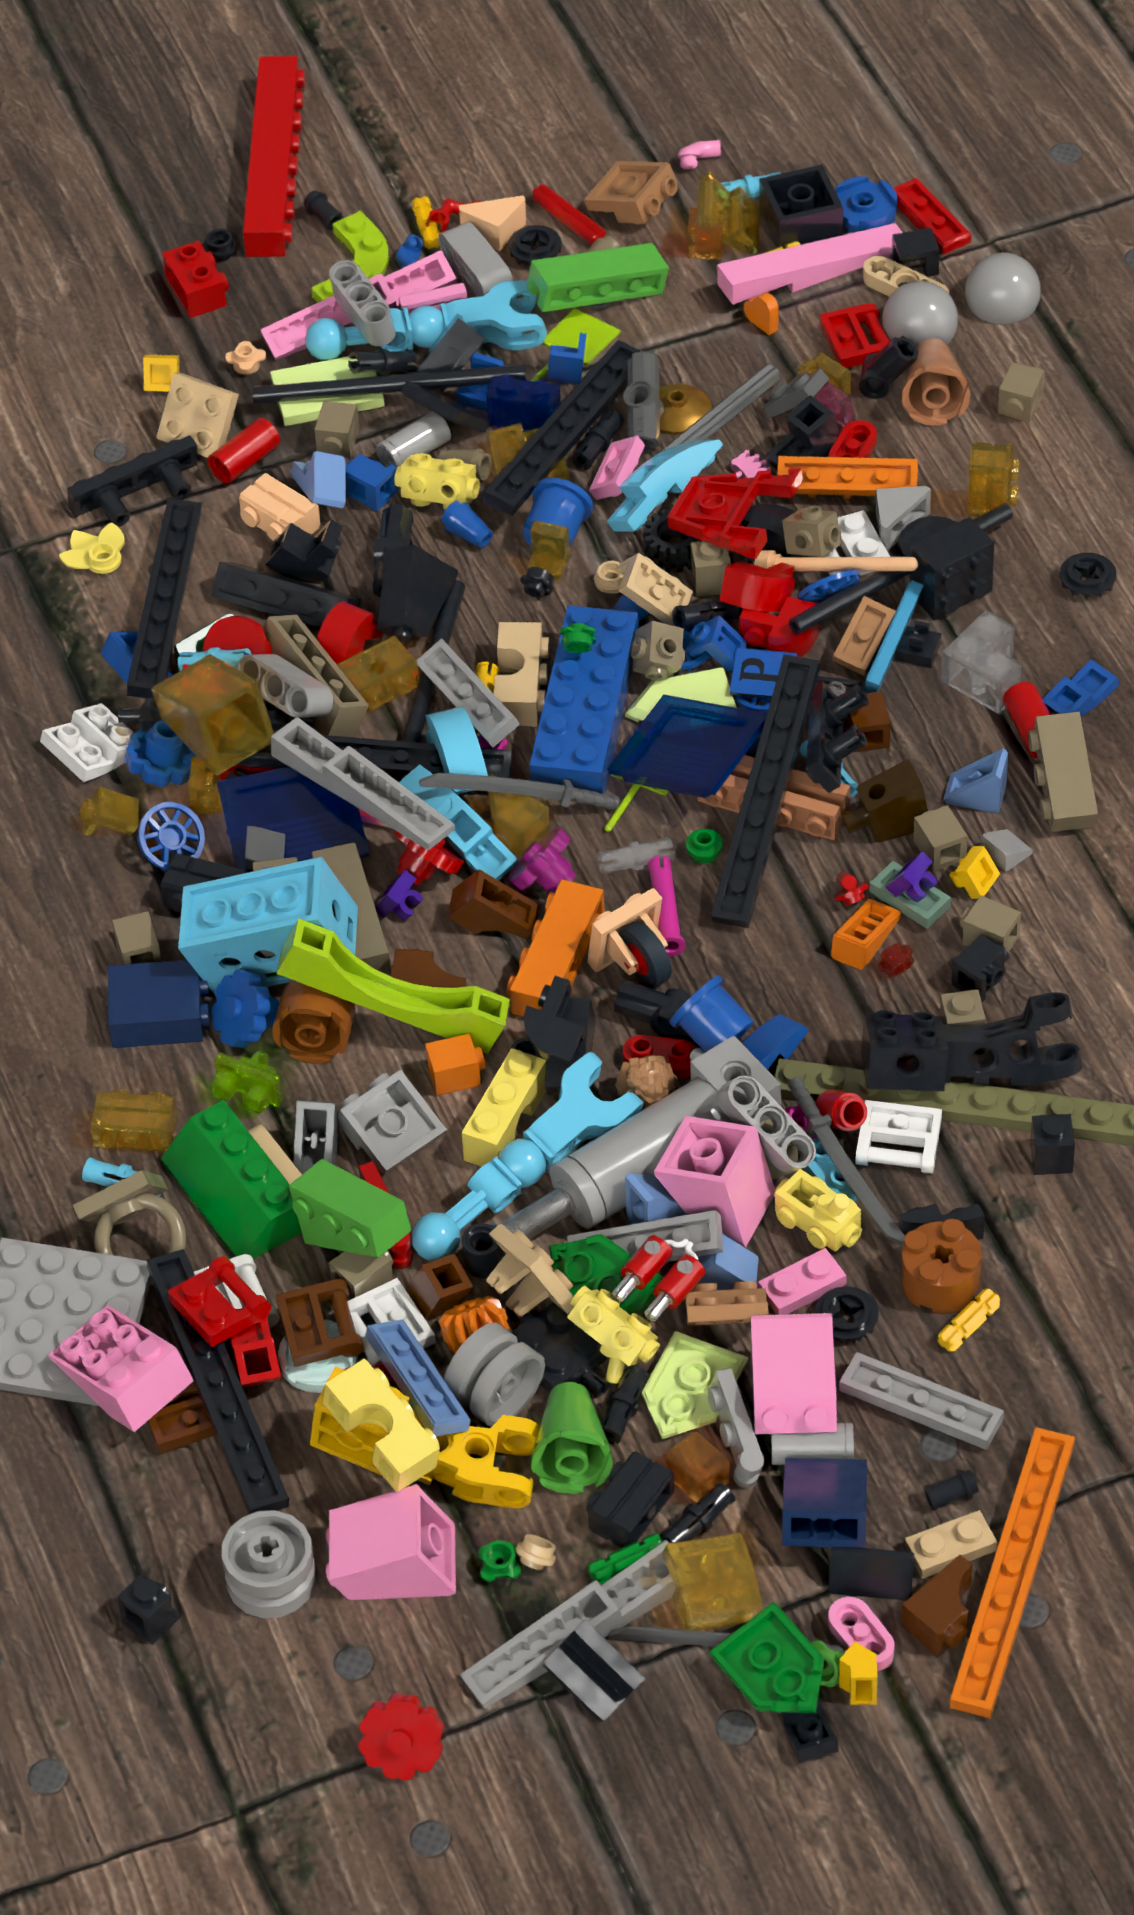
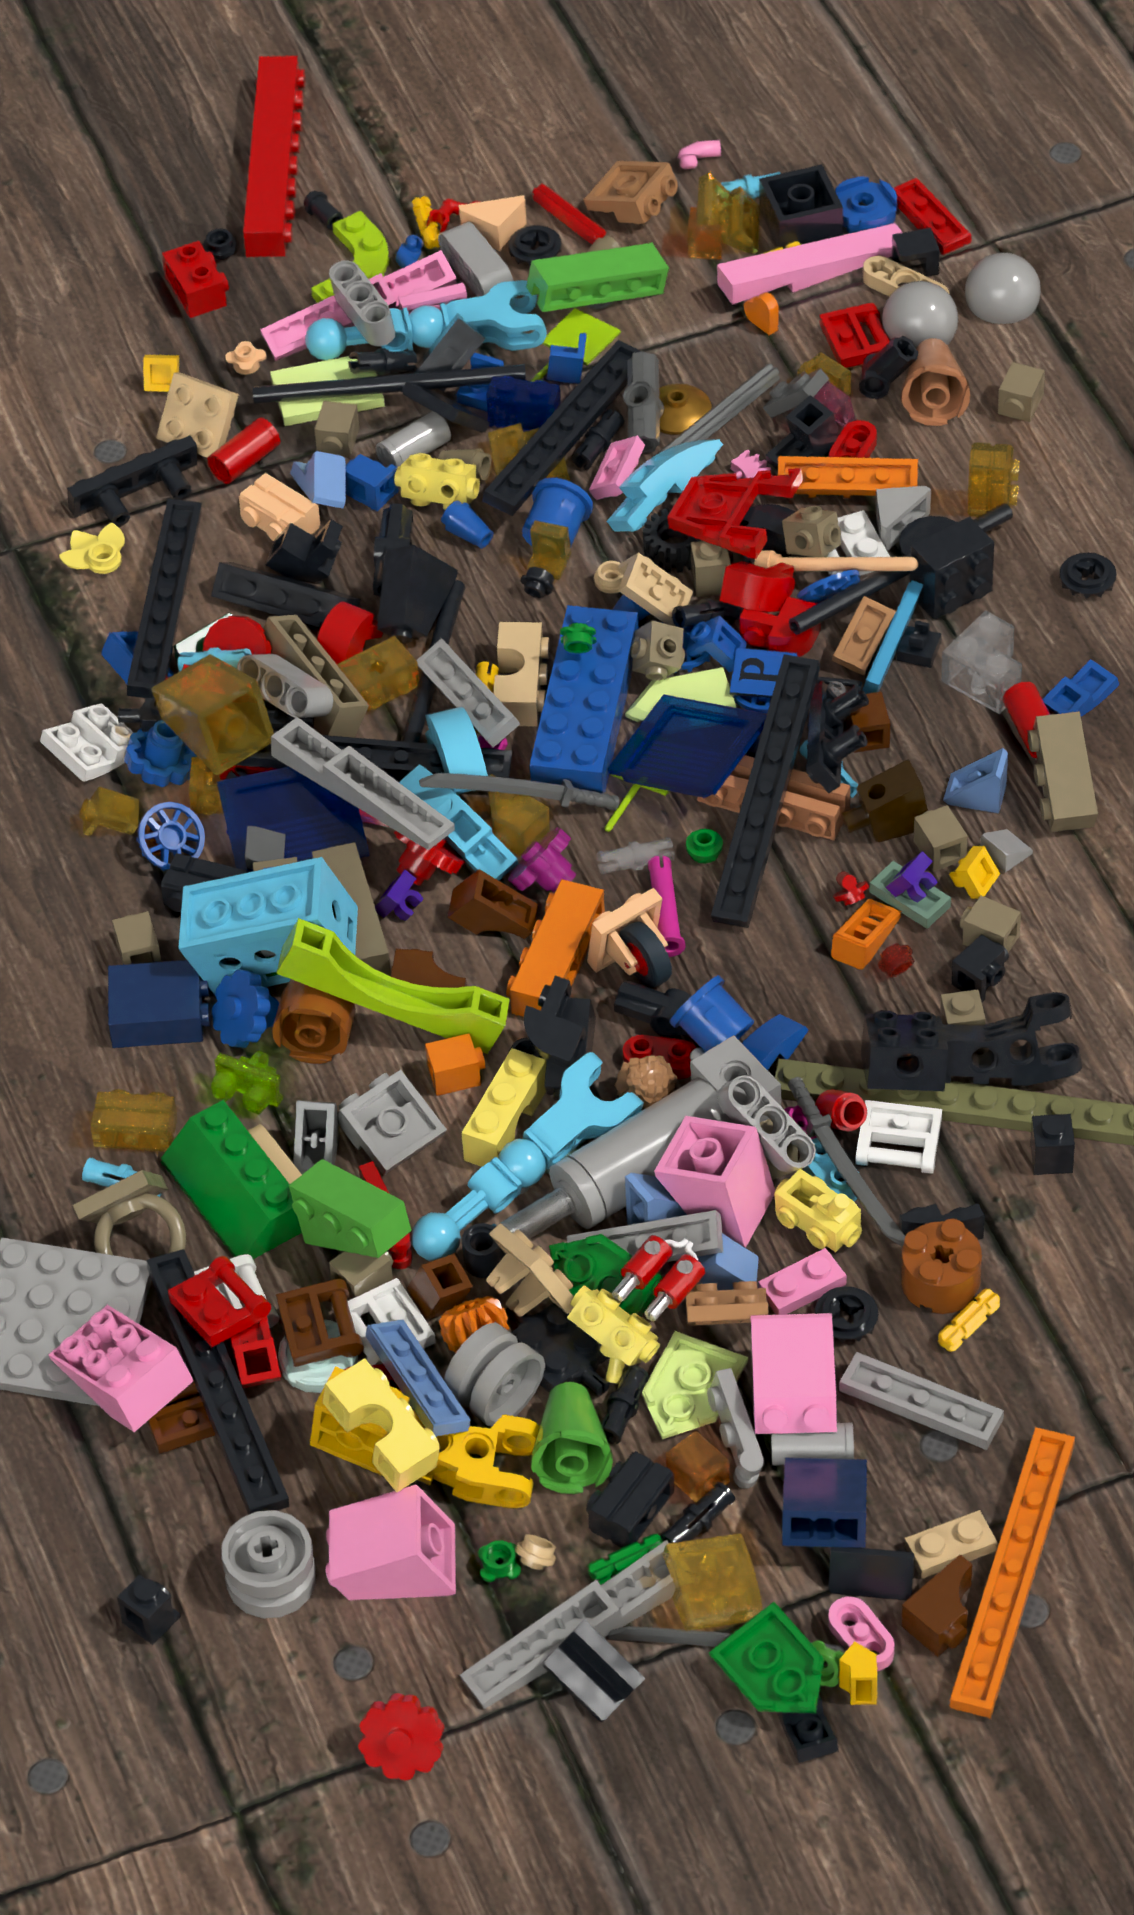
(951, 1489): black pin -> none

